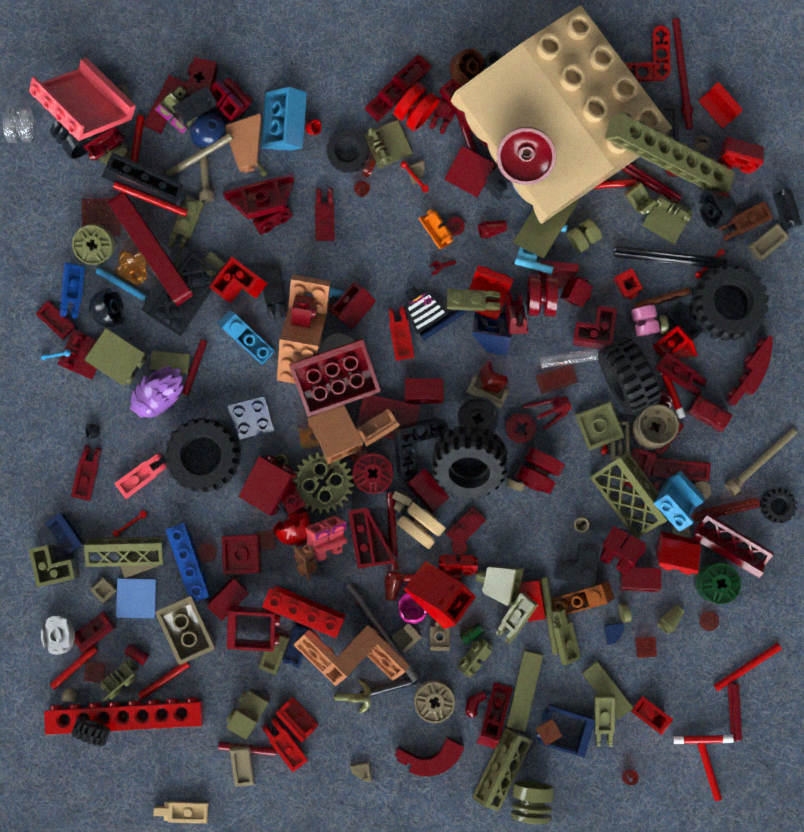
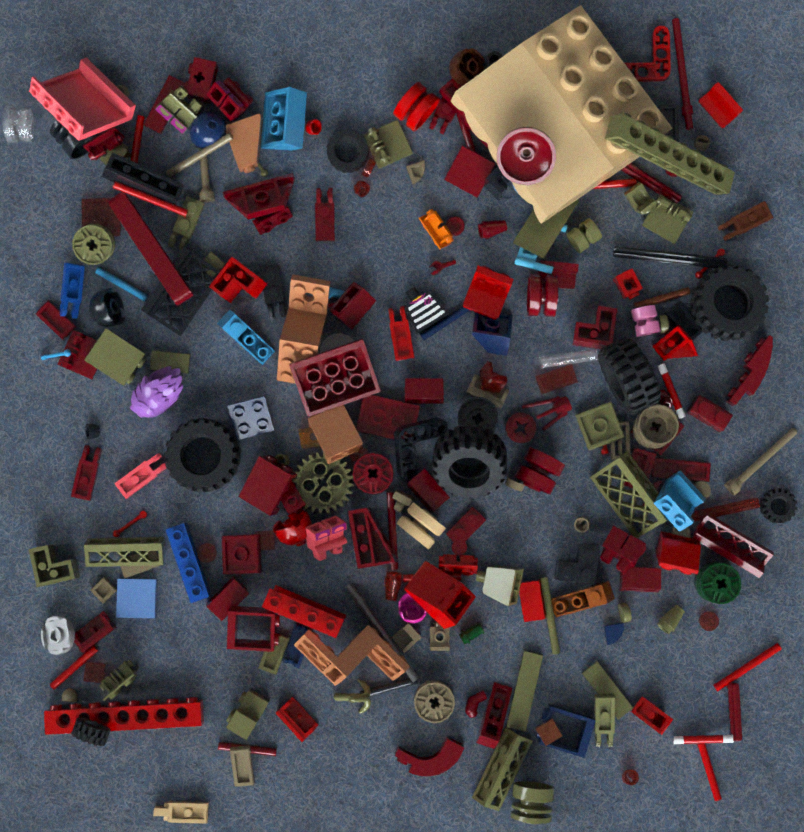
(65, 533): dark blue hinge -> none
(130, 265): clear orange plate -> none
(136, 654): dark red pin -> none
(163, 680): red bar -> none
(186, 630): dark tan slope -> none
(194, 105): black hinge -> none
(194, 367): dark red bar -> none
(286, 746): red hinge -> none
(303, 311): dark red brick -> none
(306, 562): nougat hinge -> none
(362, 771): dark tan tile -> none
(378, 427): nougat hinge -> none
(397, 88): dark red slope -> none
(425, 188): red hinge -> none
(472, 300): olive hinge -> none
(479, 650): olive hinge -> none
(515, 315): dark red hinge -> none
(517, 616): olive hinge -> none
(565, 637): olive hinge -> none
(577, 291): dark red brick -> none
(645, 647): clear red plate -> none
(680, 373): dark red hinge -> none
(717, 208): black cylinder -> none
(741, 155): red slope -> none
(768, 242): dark tan tile -> none
(787, 208): black hinge -> none

